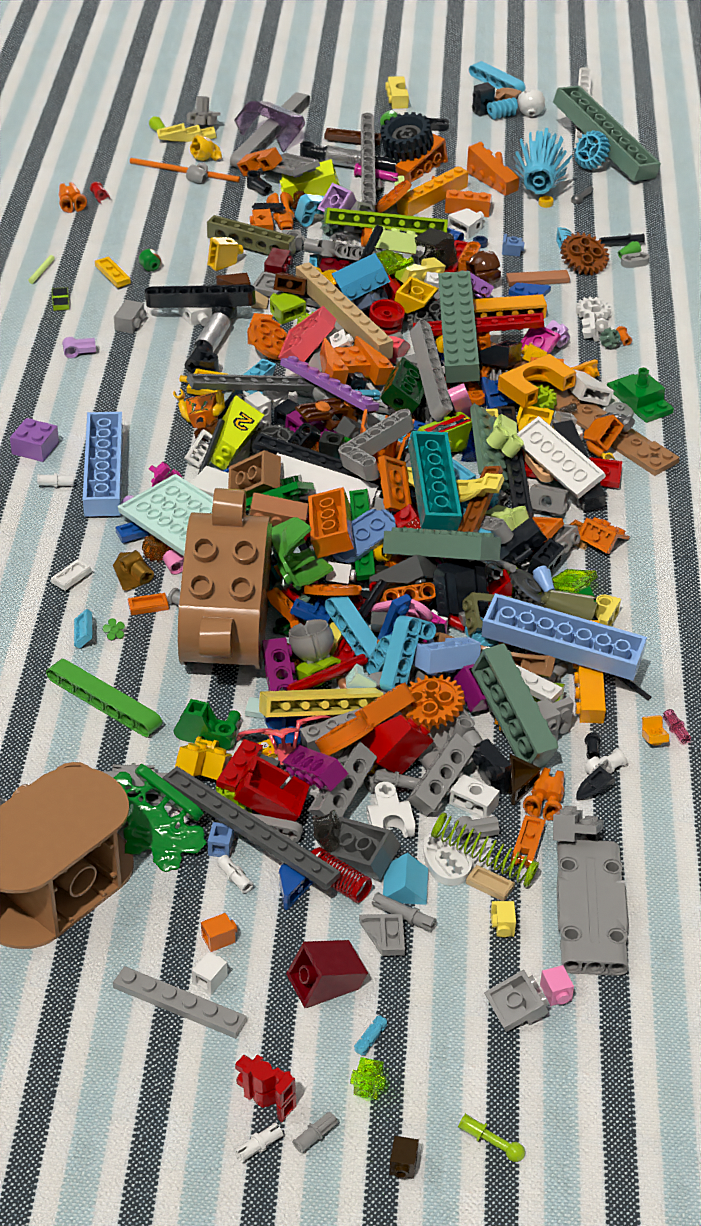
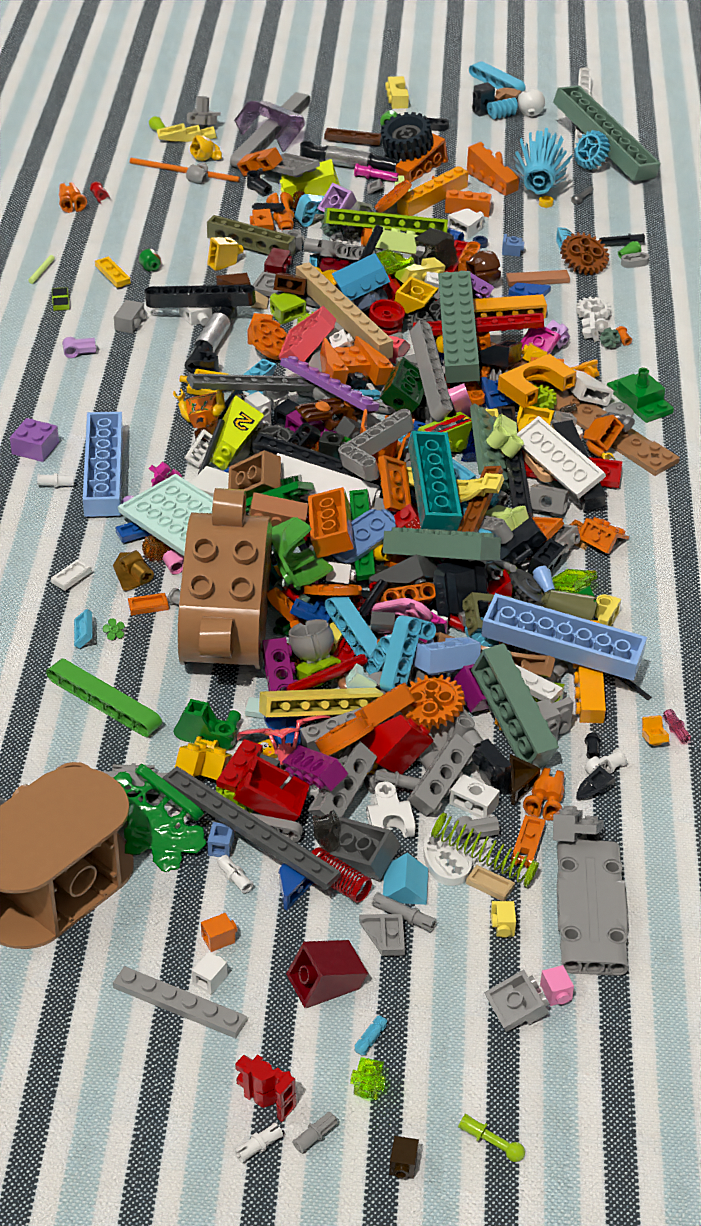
(348, 235): none -> clear smoke arm
(368, 192): light grey beam -> none
(397, 608): blue plate -> none

